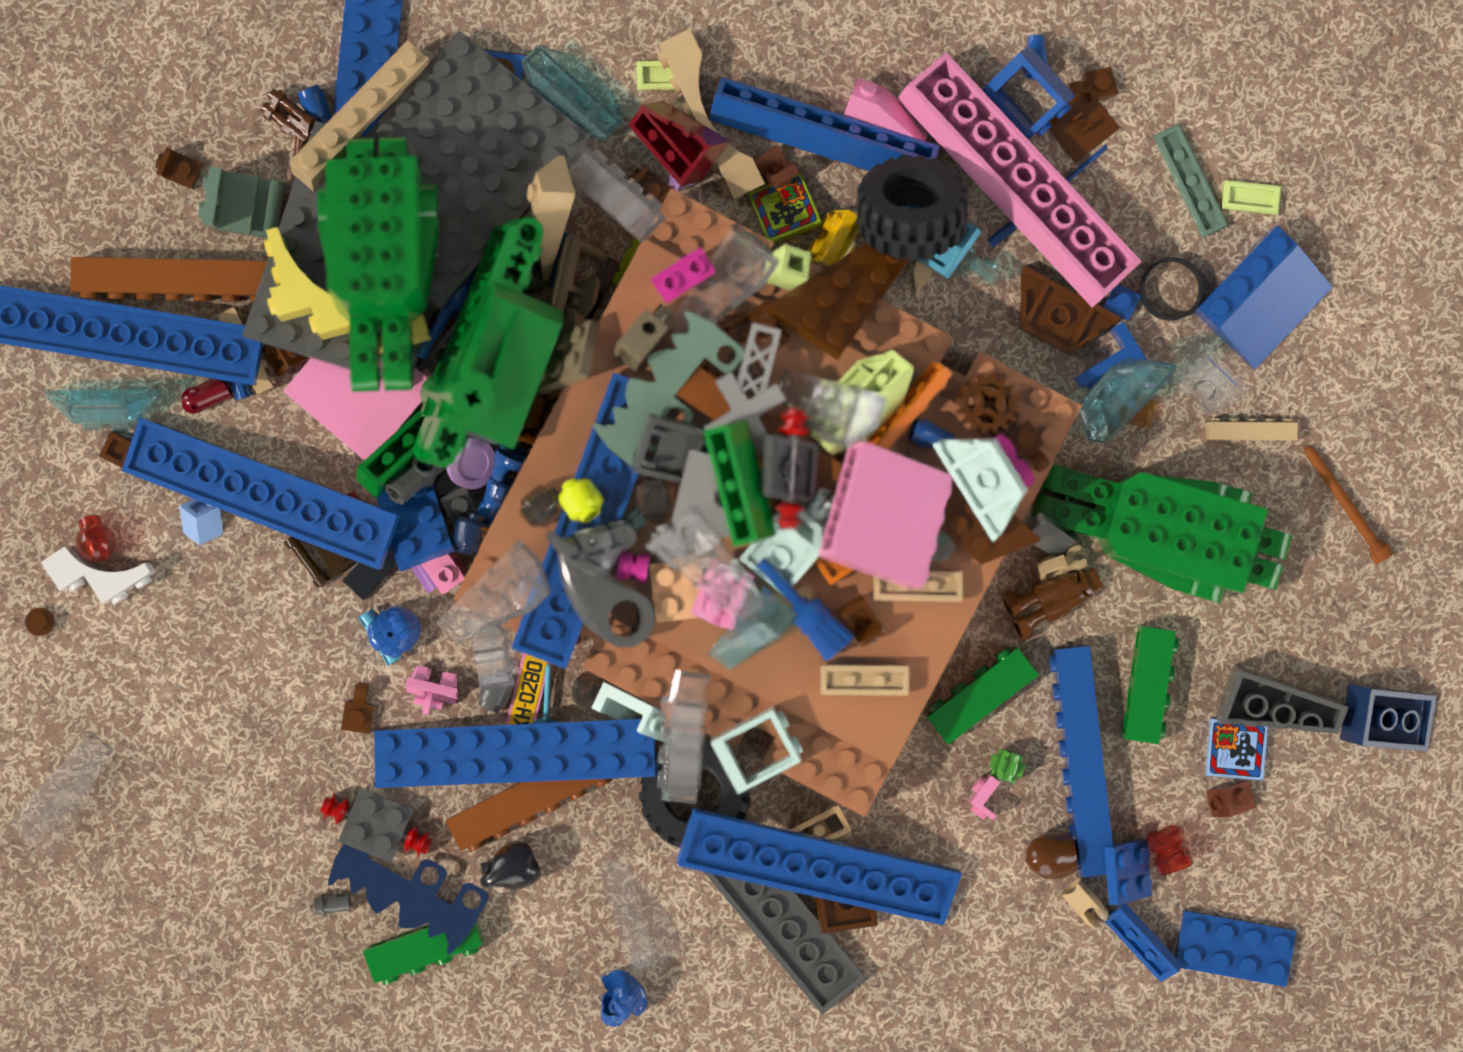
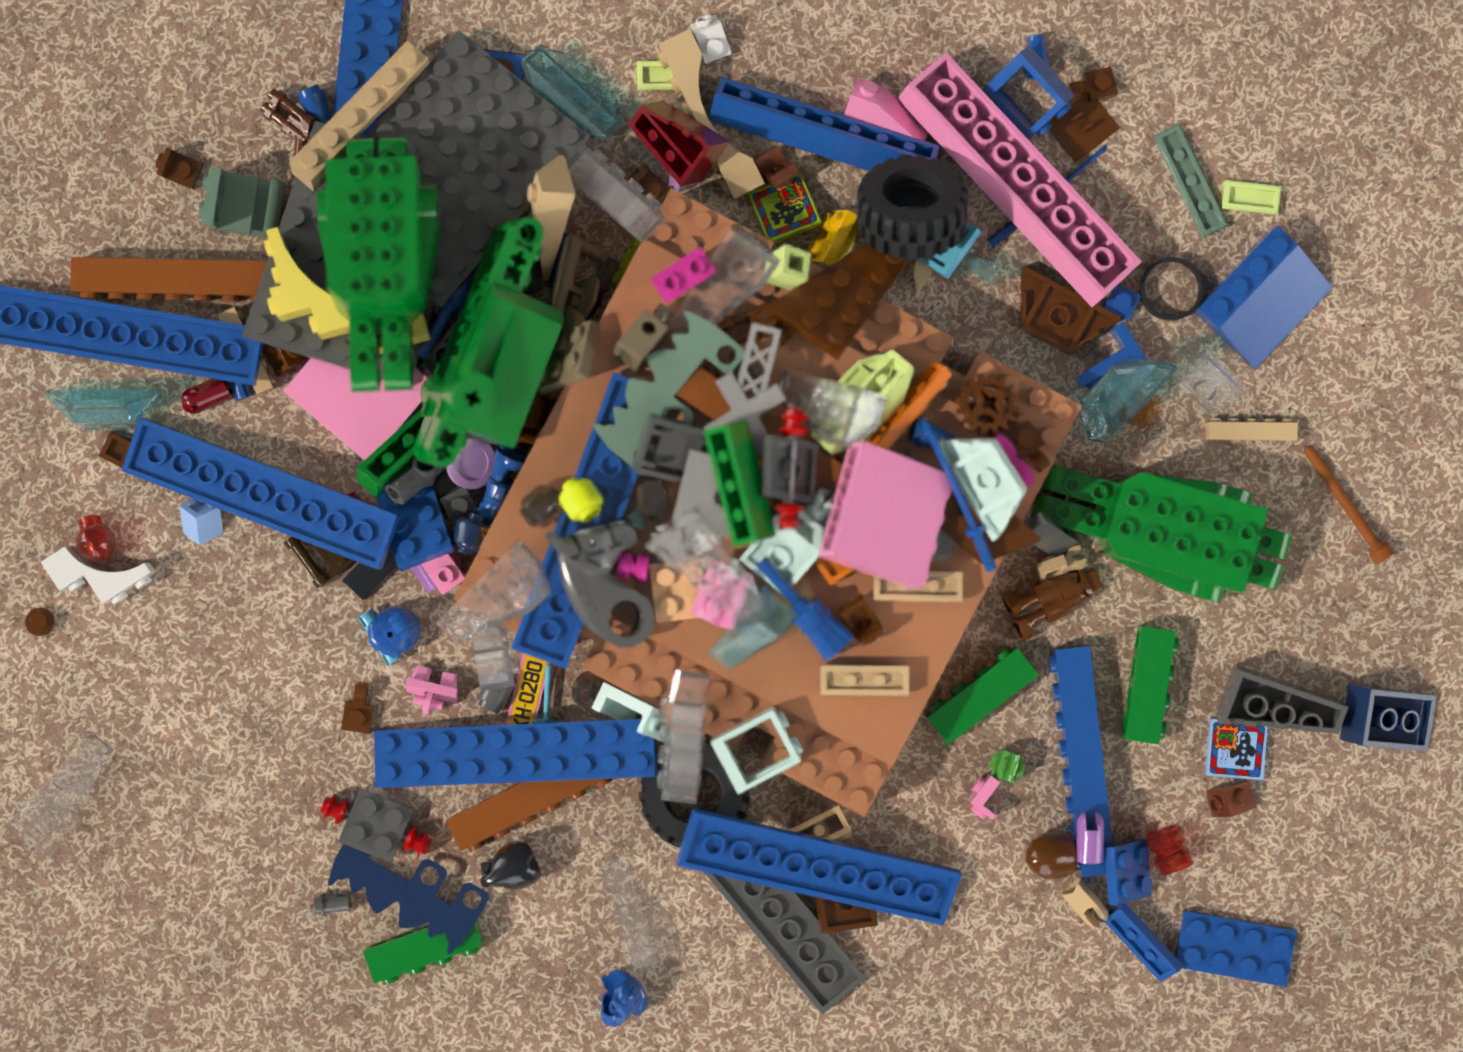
(710, 38): none -> white bracket
(974, 530): none -> blue sword
(1090, 842): none -> medium lavender piece

